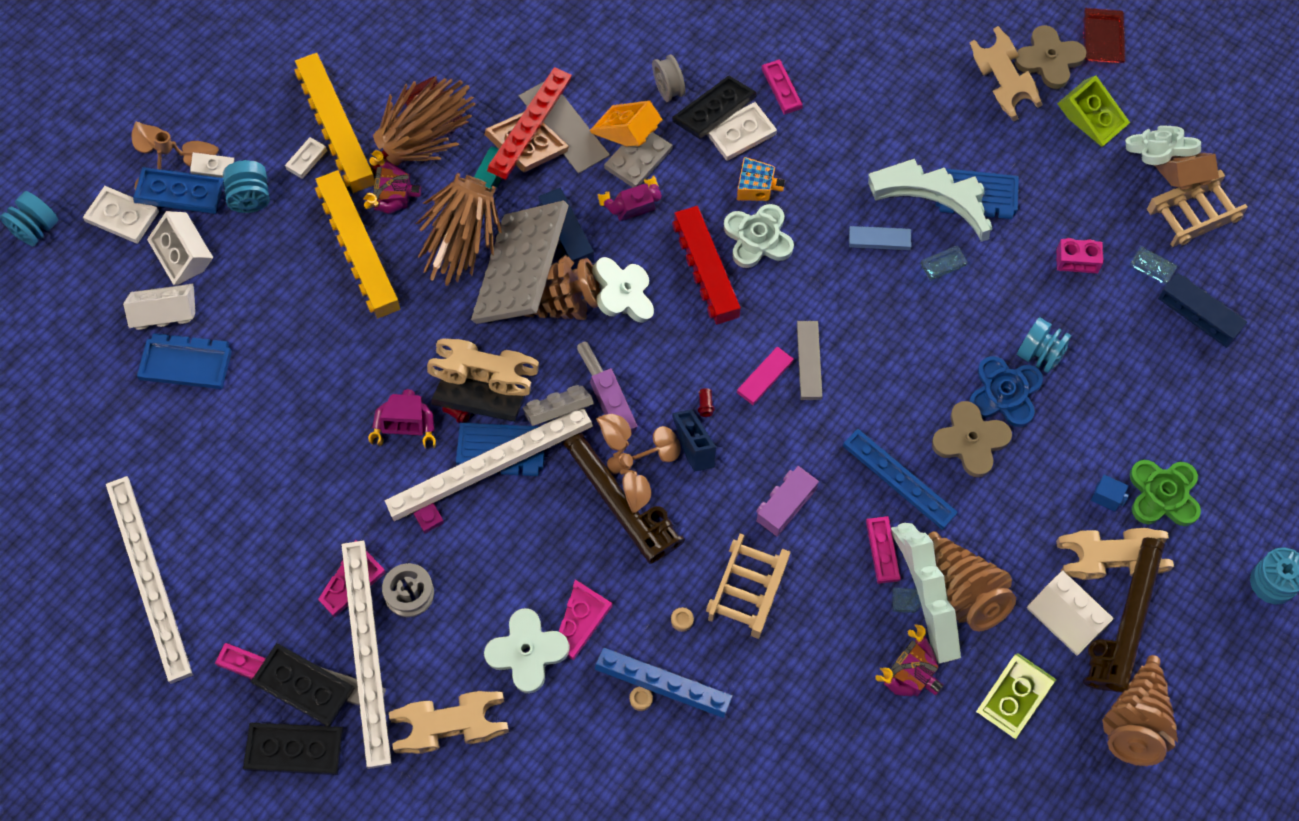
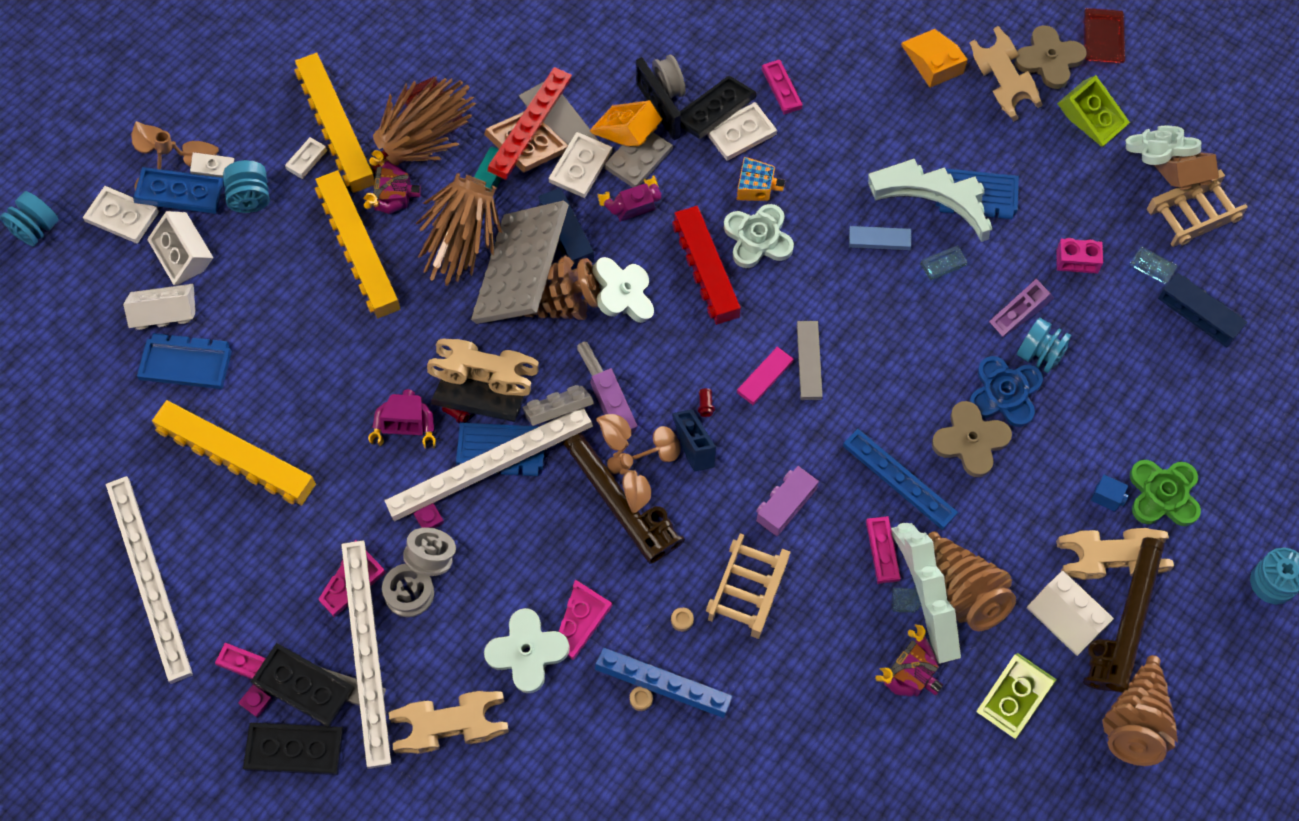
(234, 453): none -> yellow brick
(255, 701): none -> magenta plate
(429, 551): none -> light grey wheel
(580, 164): none -> white plate
(656, 94): none -> black tile
(935, 57): none -> light orange slope
(1022, 308): none -> medium lavender slope

